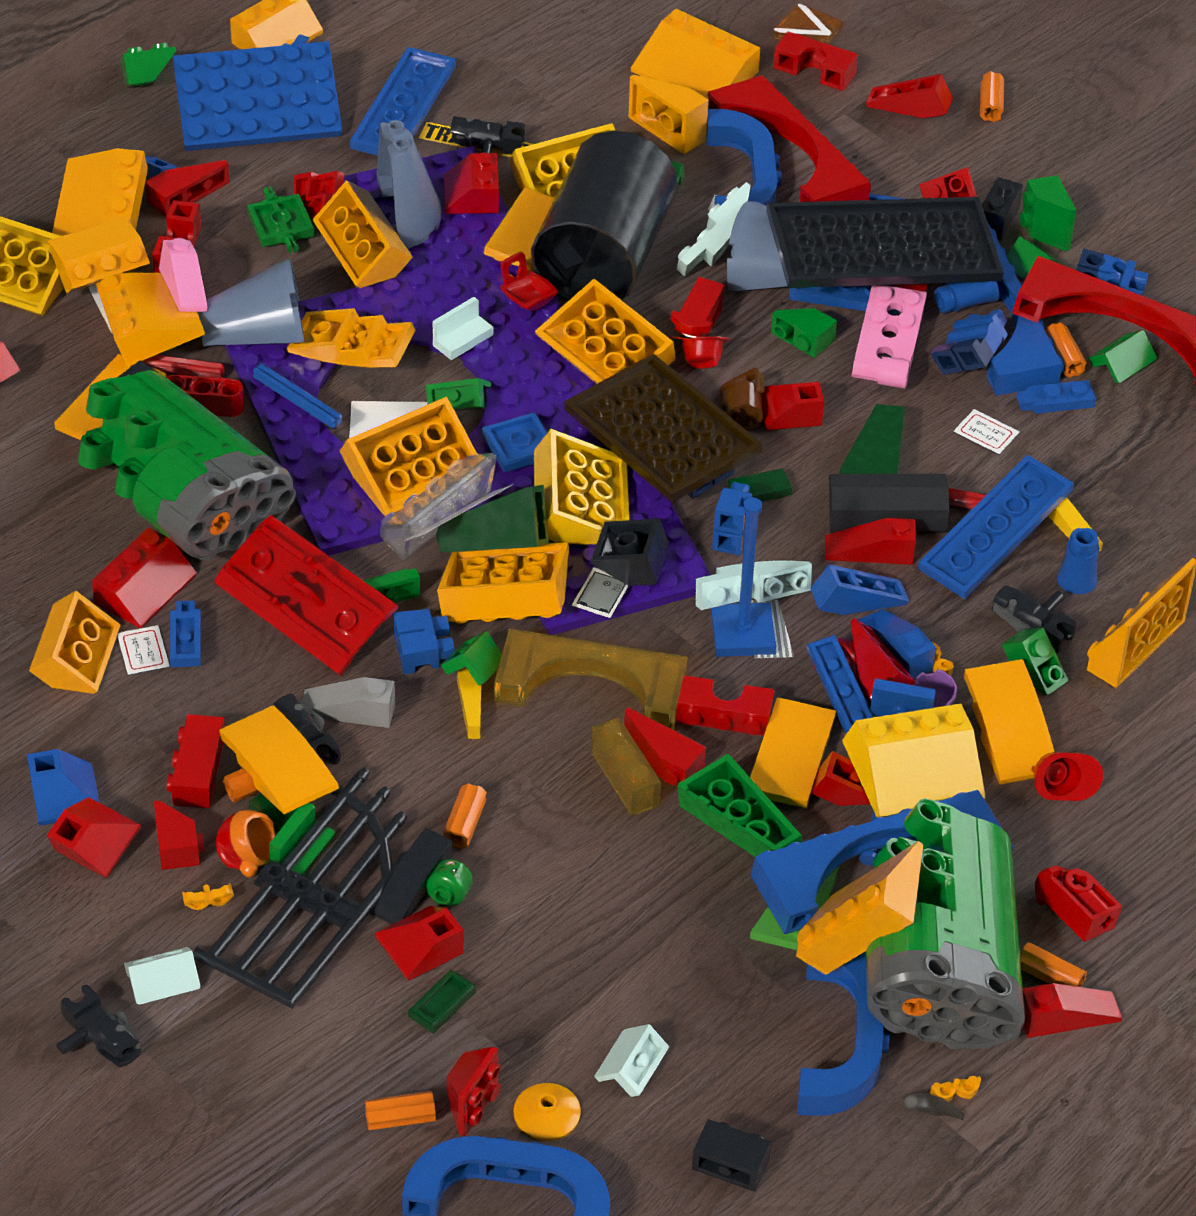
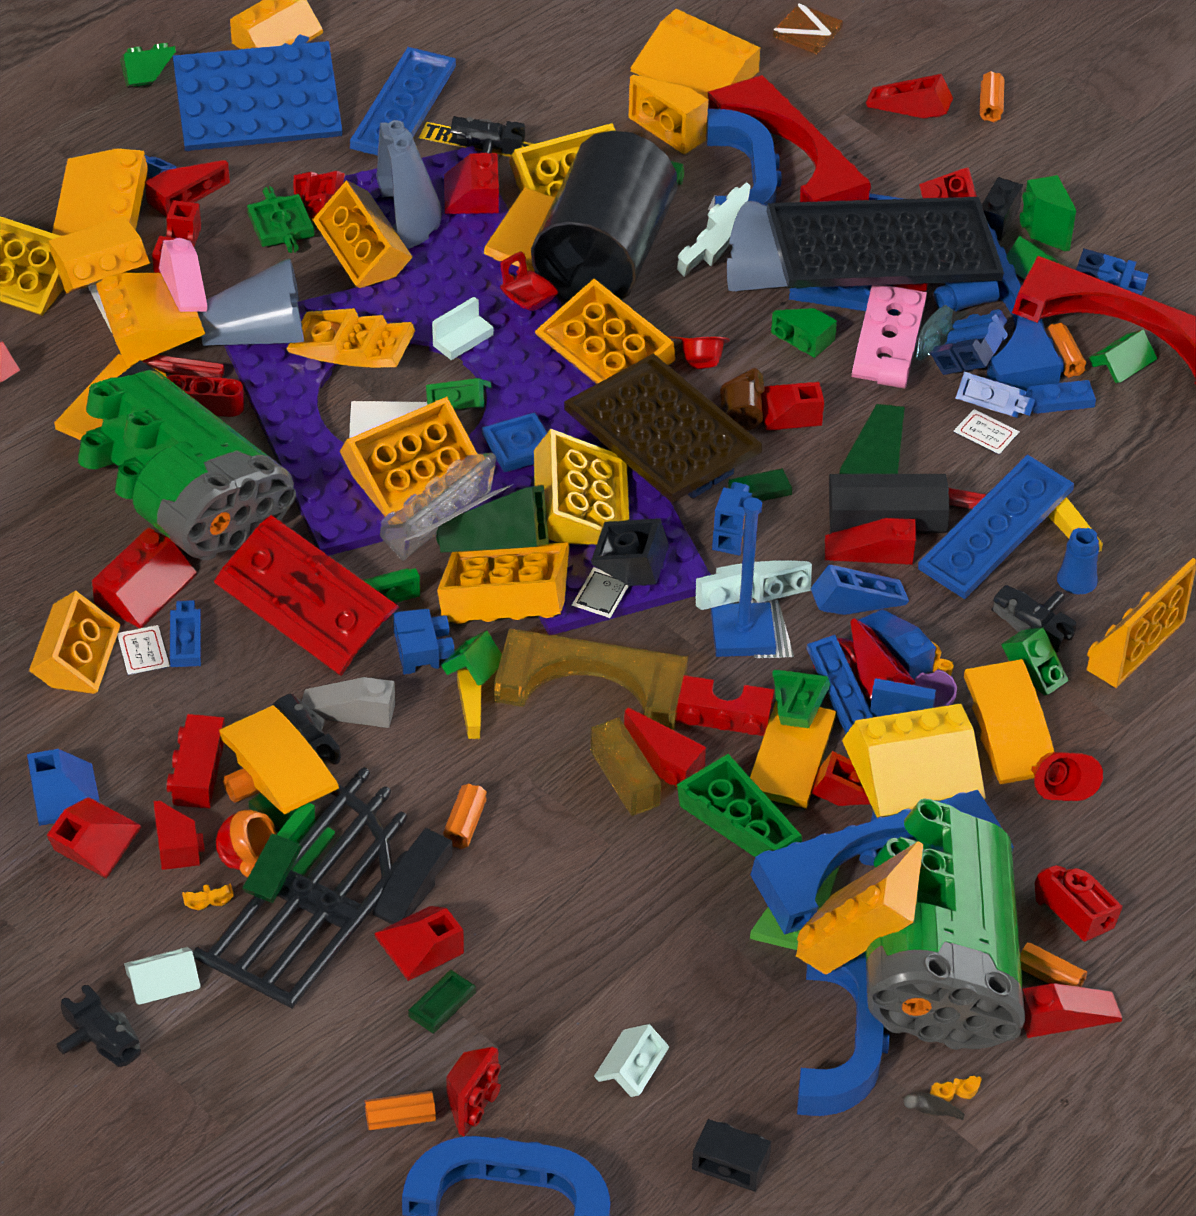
(272, 868): none -> dark green tile
(297, 396): blue axle -> none
(451, 881): green head -> none
(547, 1122): light orange dish -> none
(700, 309): red piece -> none
(799, 696): none -> green wing
(800, 52): red arch -> none
(936, 326): none -> clear light blue slope
(994, 395): none -> hinge

